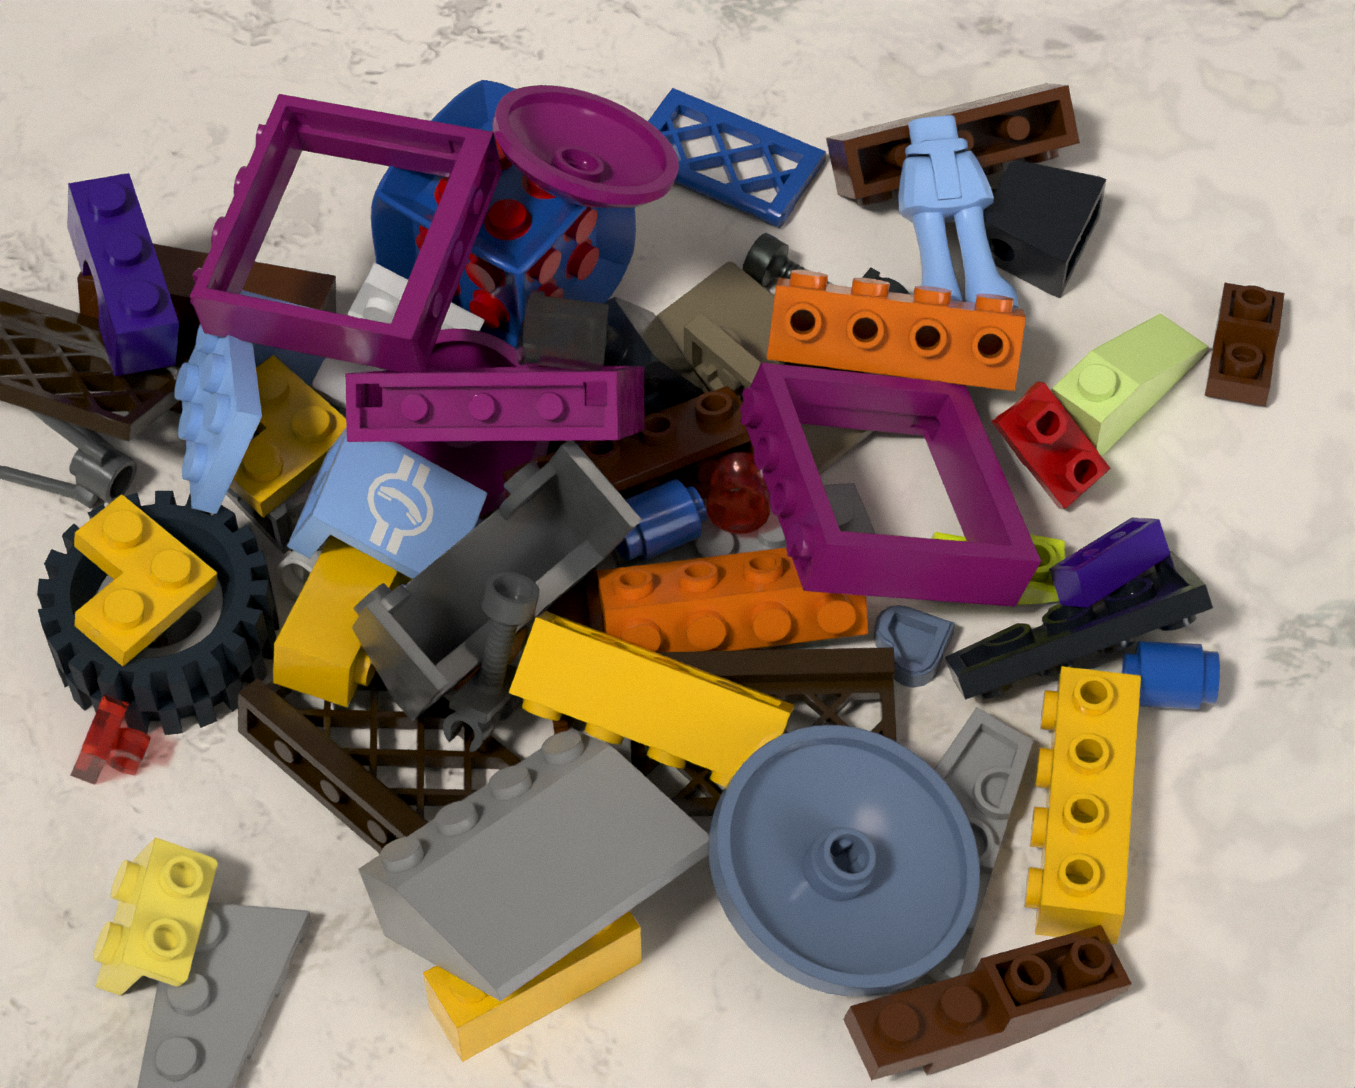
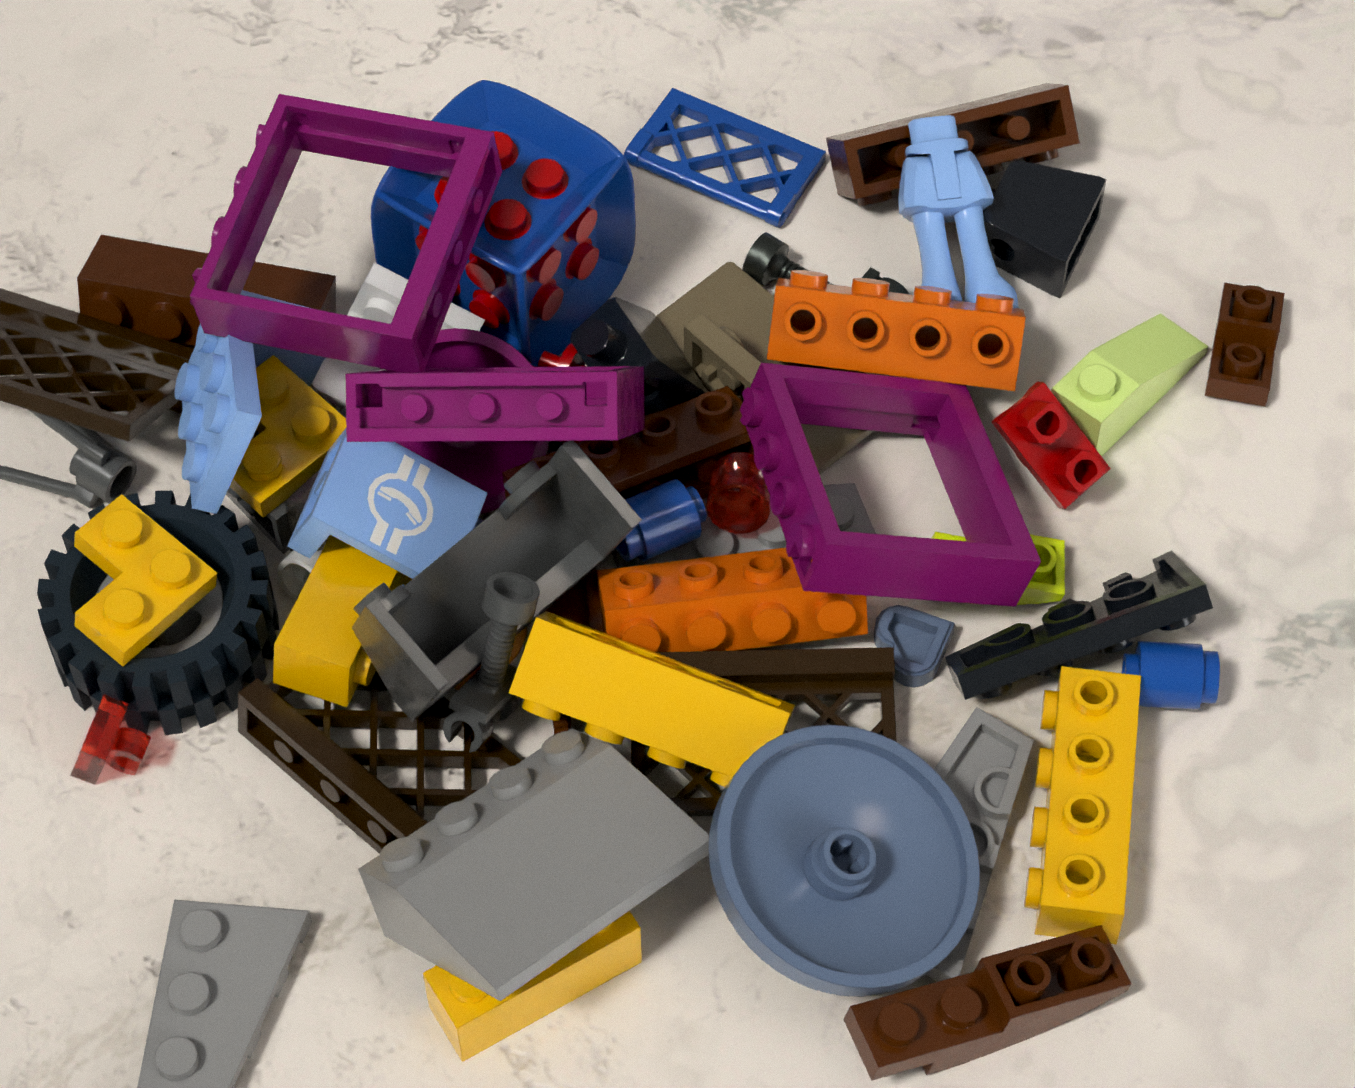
(130, 287): dark purple arch -> none
(156, 917): light yellow bracket -> none
(562, 333): clear smoke tile -> none
(584, 147): magenta dish -> none
(1109, 562): dark purple piece -> none

